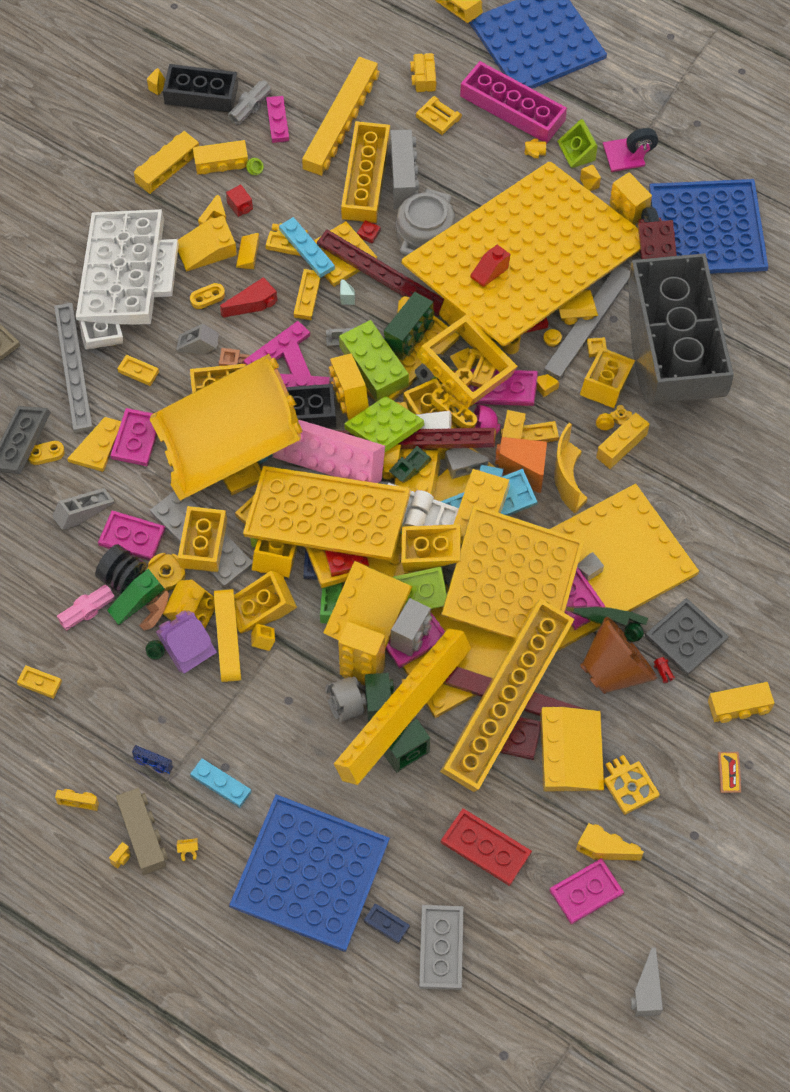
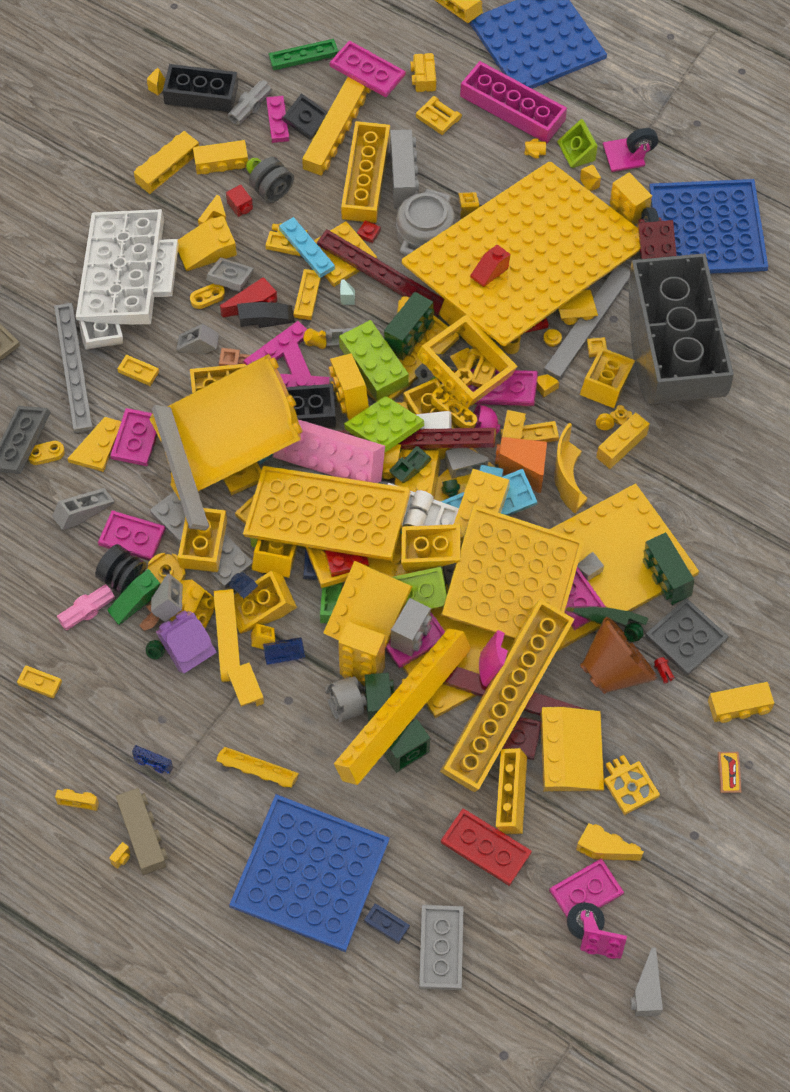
(167, 598): none -> light grey slope
(180, 468): none -> light grey tile
(187, 845): yellow tile -> none
(220, 783): medium azure plate -> none
(229, 274): none -> light grey plate
(242, 584): none -> dark blue plate
(245, 685): none -> yellow panel
(248, 251): yellow slope -> none
(258, 767): none -> yellow plate
(265, 314): none -> black slope
(271, 179): none -> dark grey wheel
(283, 650): none -> clear blue plate
(303, 54): none -> green plate
(305, 116): none -> black plate
(315, 338): none -> yellow piece
(367, 68): none -> dark pink tile
(450, 488): none -> dark green plate
(468, 203): none -> yellow slope
(492, 658): none -> dark pink slope
(511, 791): none -> yellow brick
(587, 923): none -> dark pink plate
(668, 569): none -> dark green brick

